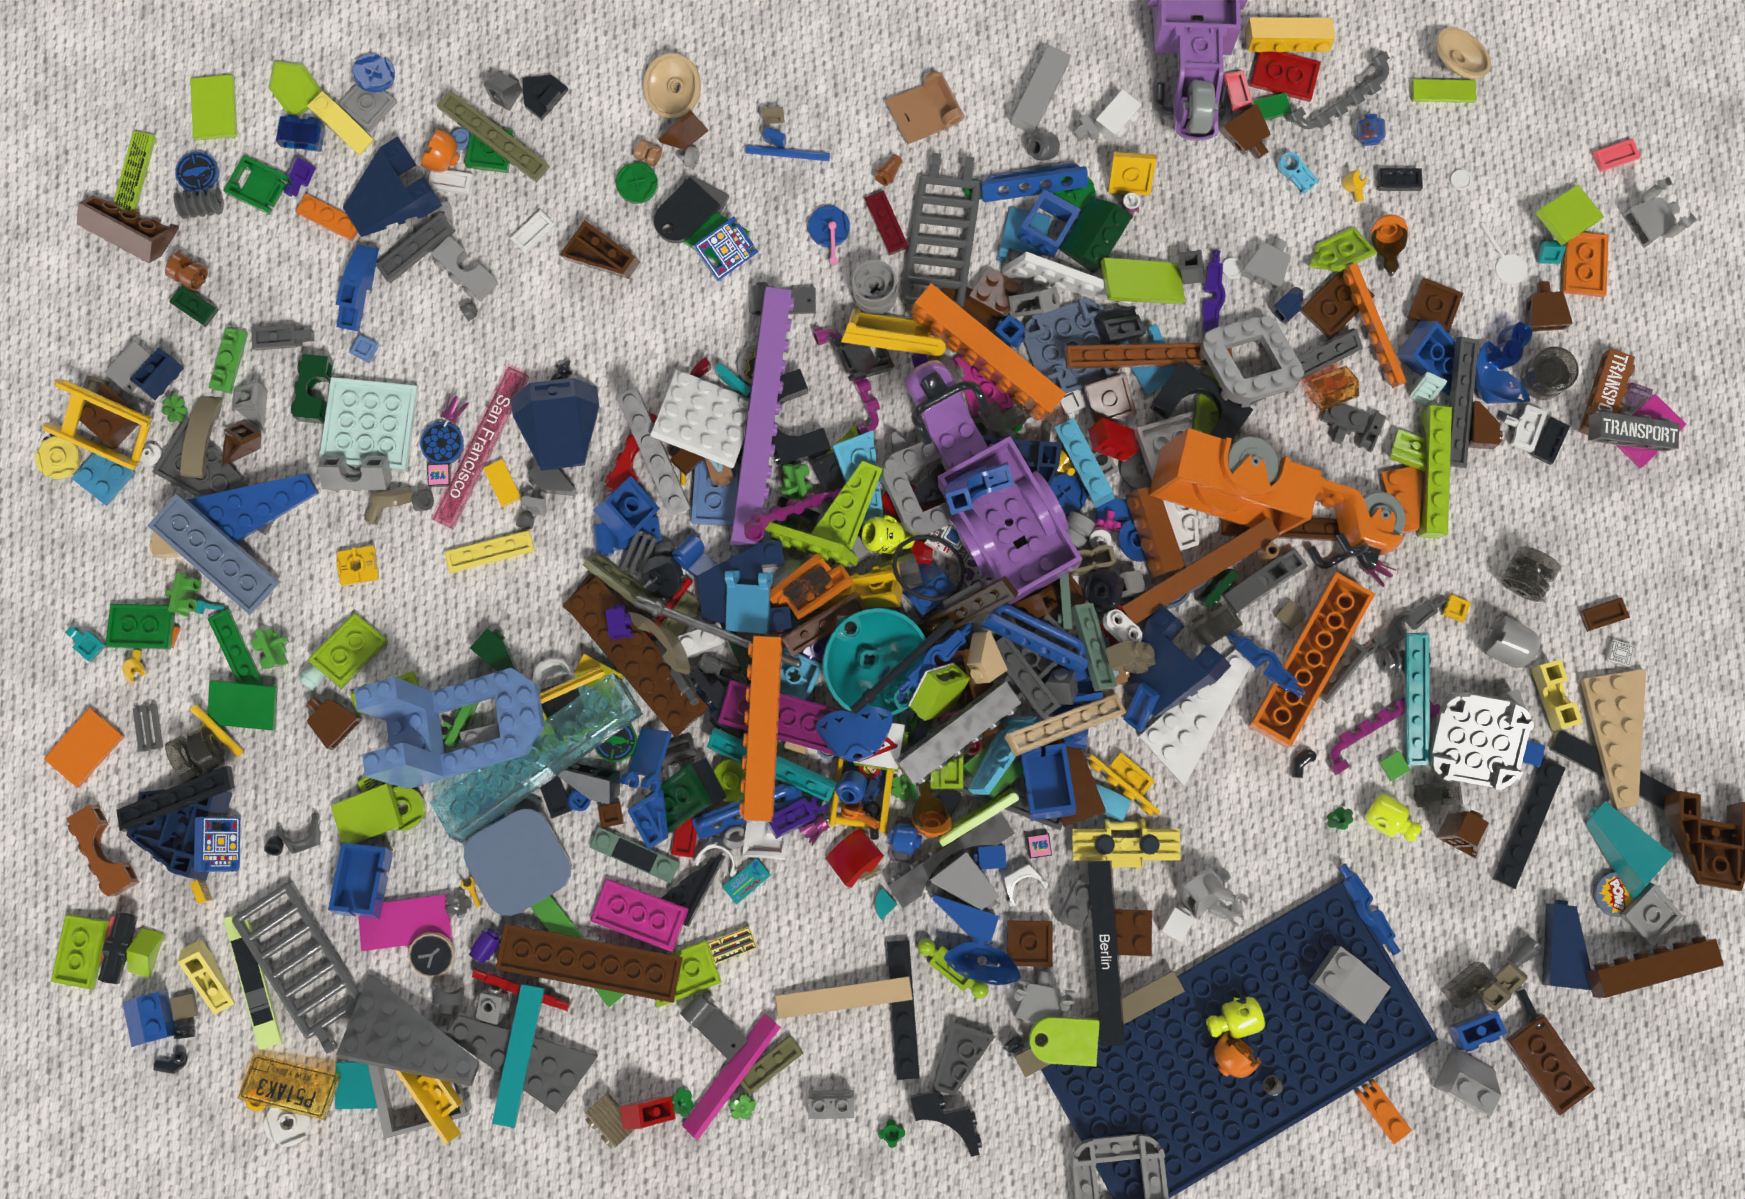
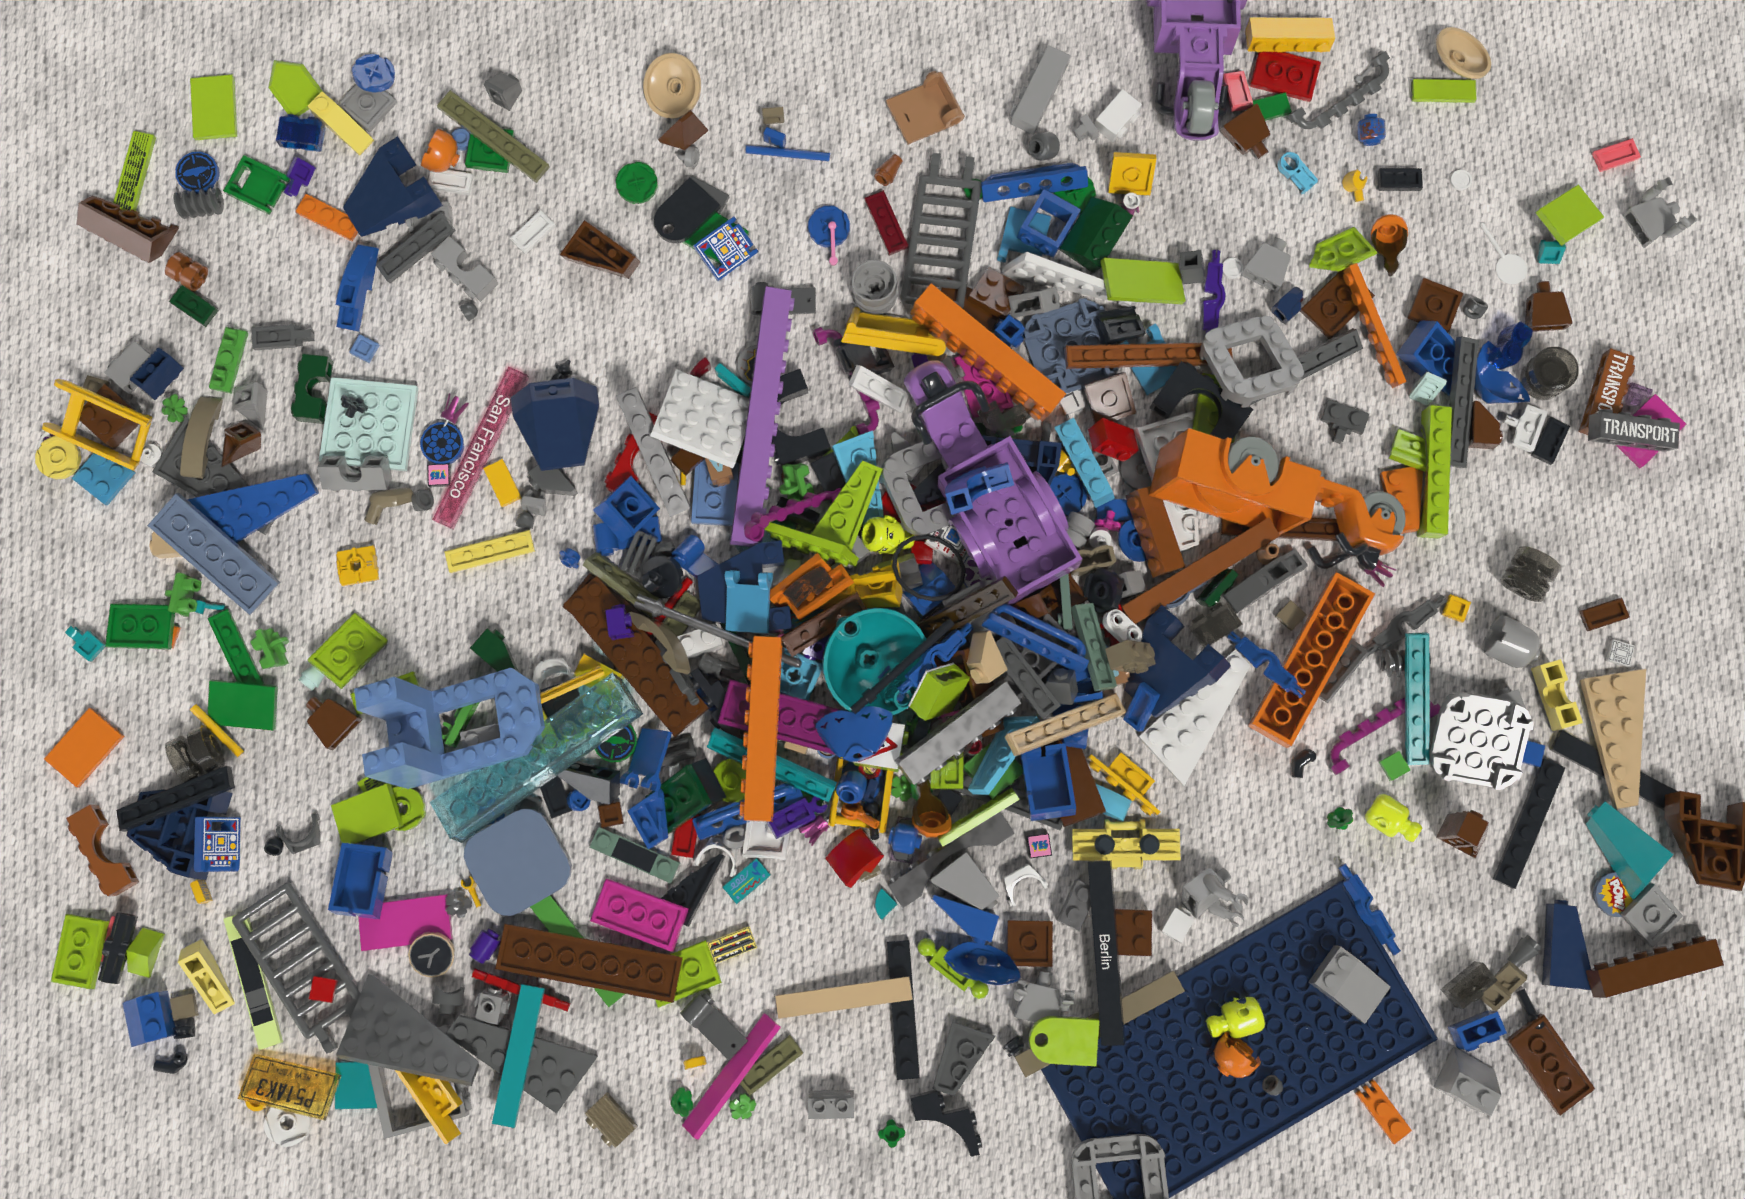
(133, 666): yellow piece -> none
(139, 729): dark grey tile -> none
(323, 989): none -> red tile
(353, 405): none -> black plant
(542, 94): black plate -> none
(569, 558): none -> blue plate
(647, 1112): red brick -> none
(648, 153): medium nougat wheel -> none
(694, 1062): none -> yellow tile
(878, 388): none -> white plate
(990, 857): blue brick -> none
(1333, 388): clear orange brick -> none
(1373, 429): dark grey bar -> none
(1438, 794): clear smoke slope -> none
(1477, 306): none -> dark grey tile
(1586, 265): orange tile -> none

